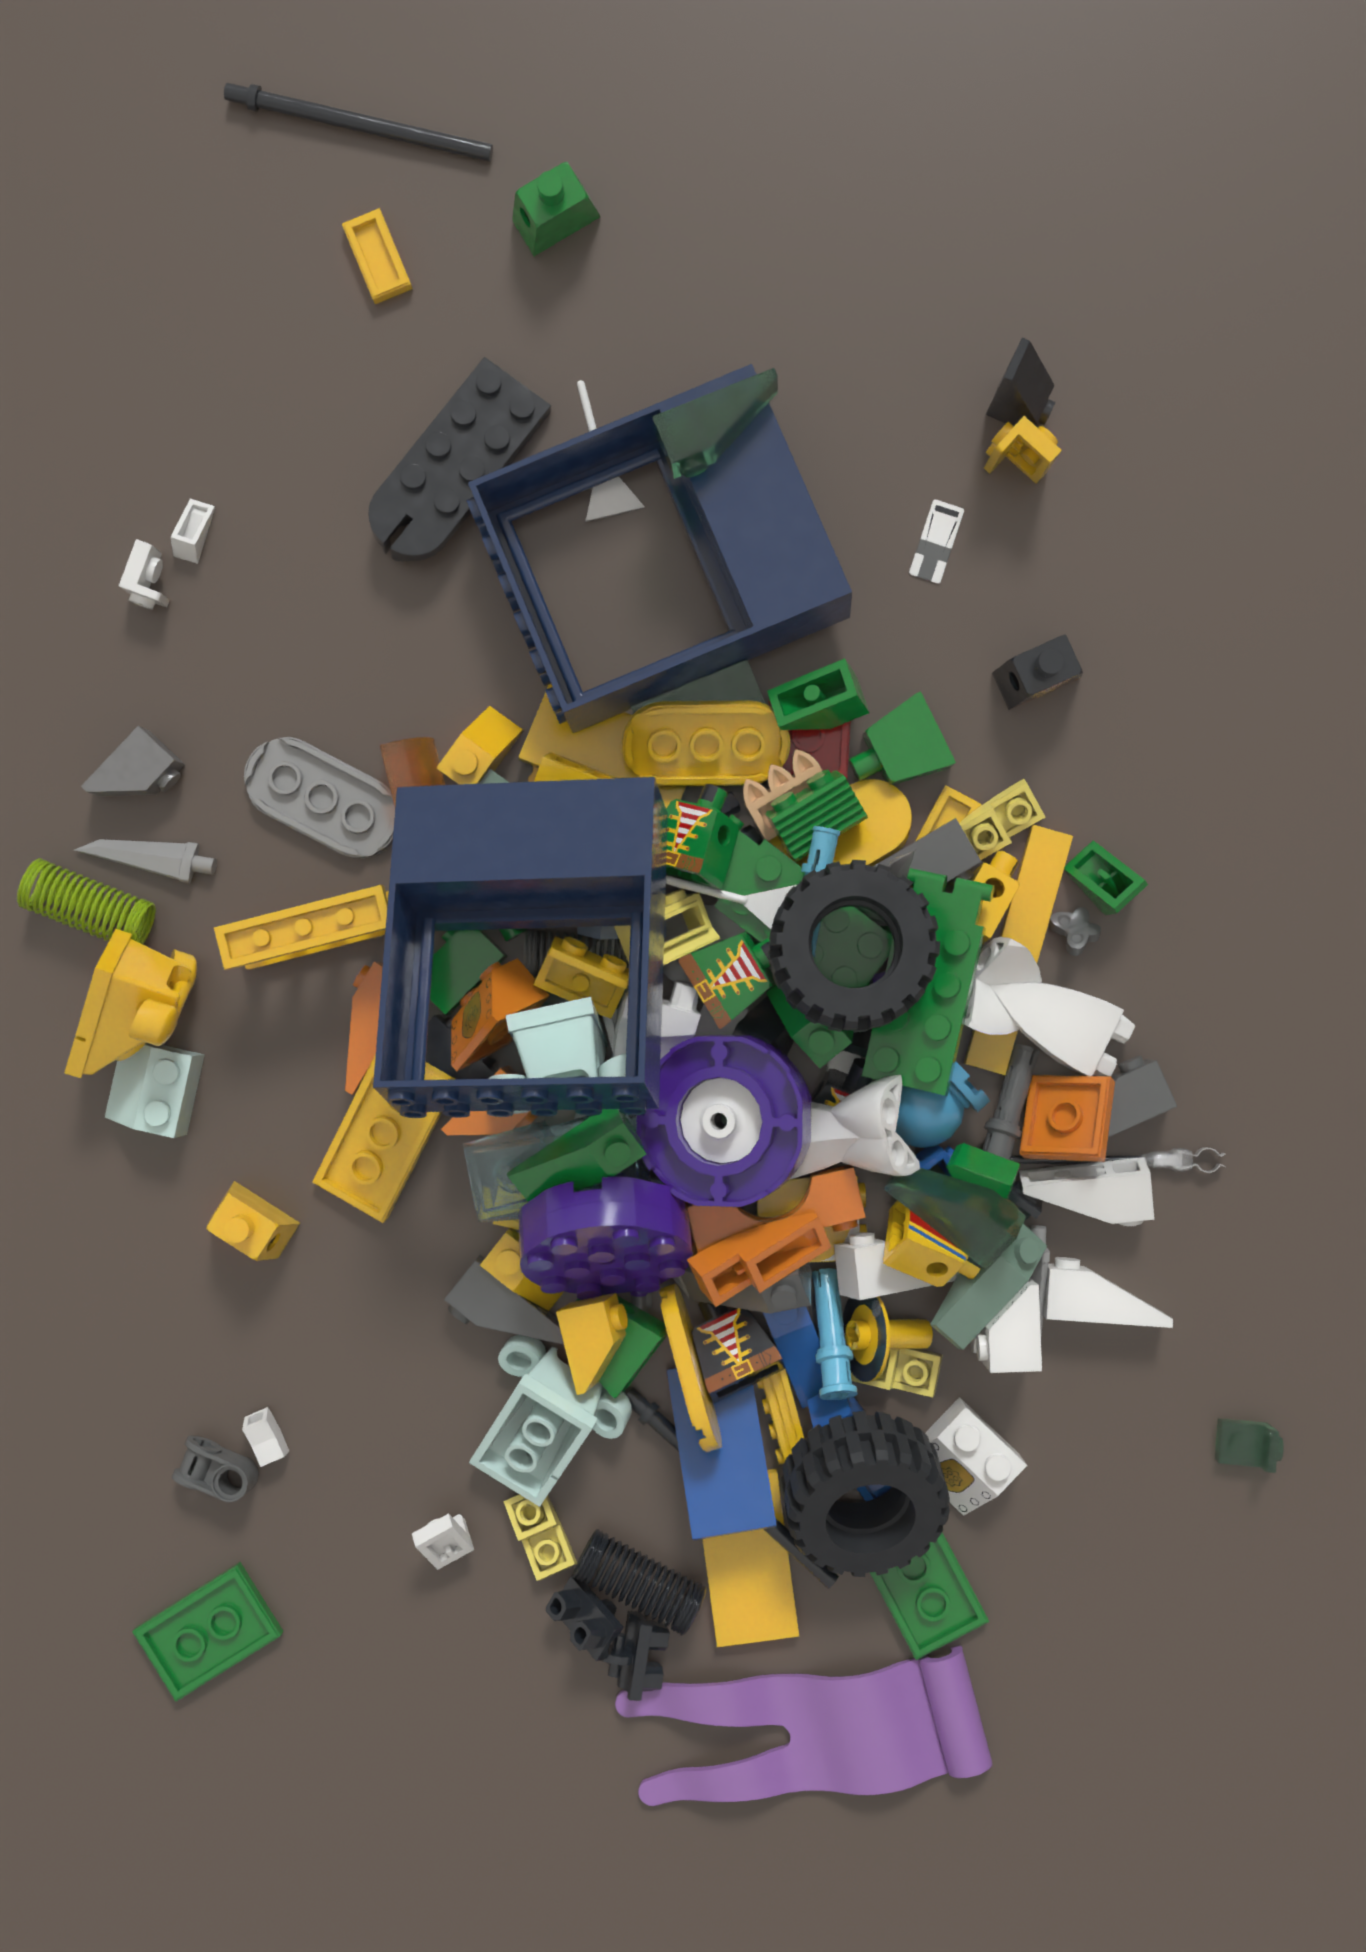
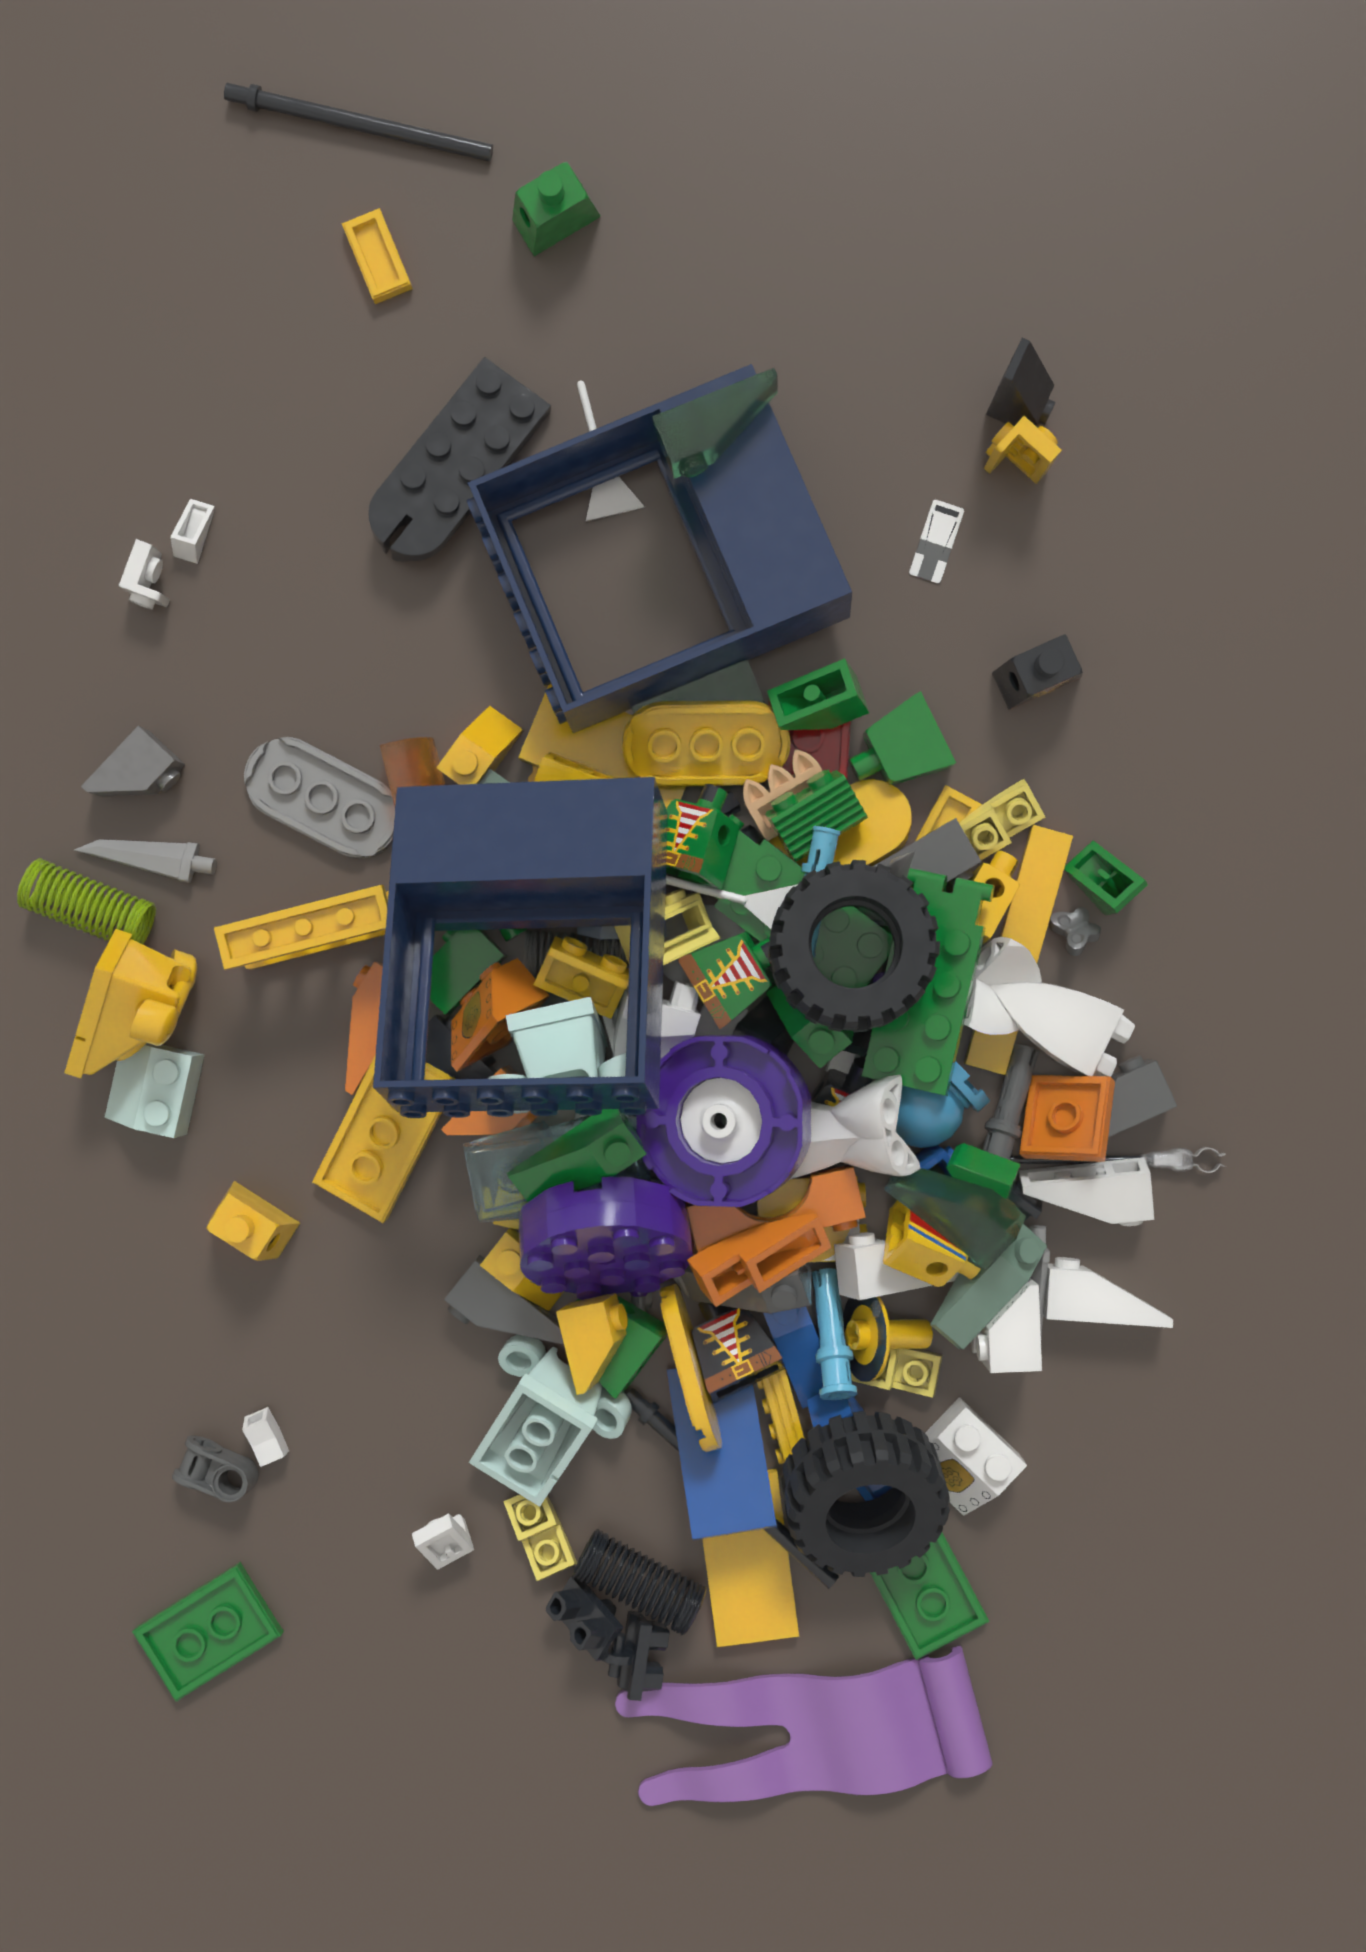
(1248, 1444): clear green bracket -> none

